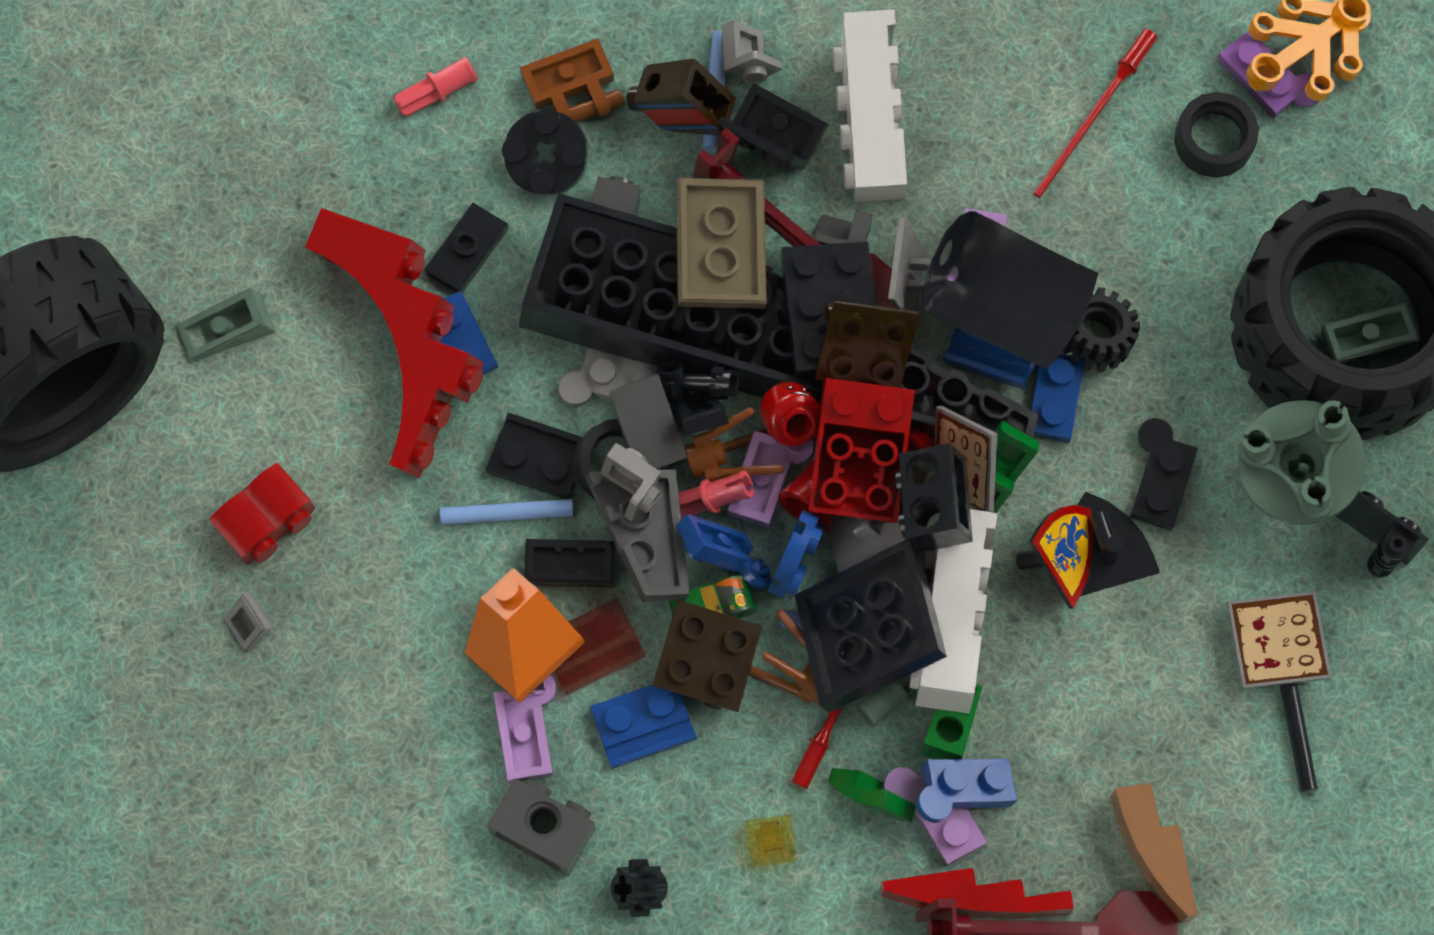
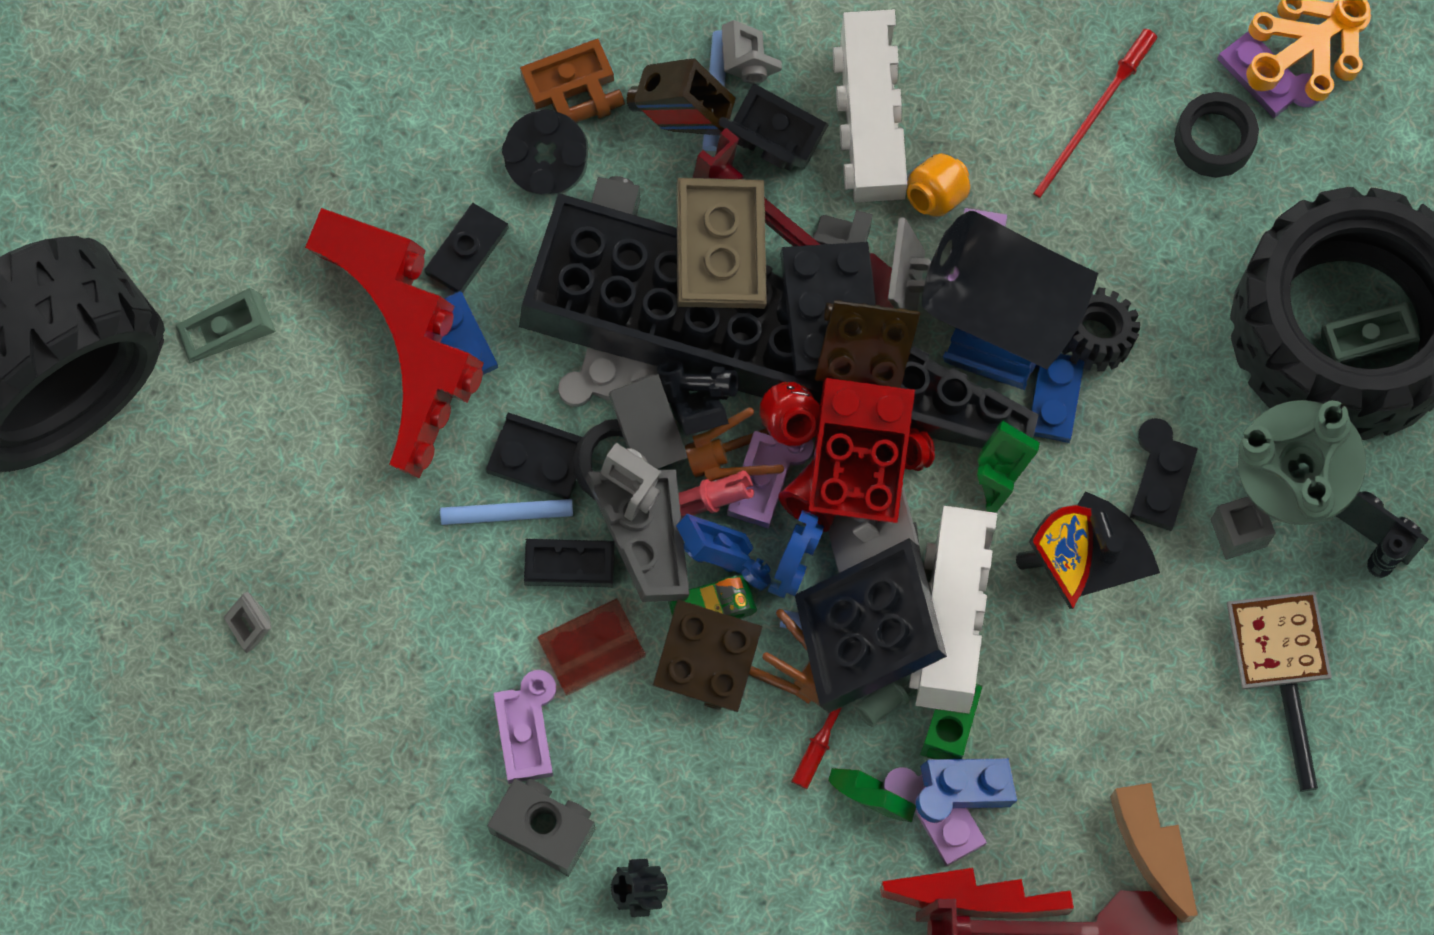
(263, 514): red brick -> none
(435, 87): coral axle -> none
(519, 636): orange slope -> none
(642, 724): blue plate -> none
(770, 841): clear yellow tile -> none
(938, 185): none -> light orange head
(944, 494): black brick -> none
(978, 447): piece -> none
(1241, 527): none -> dark grey panel

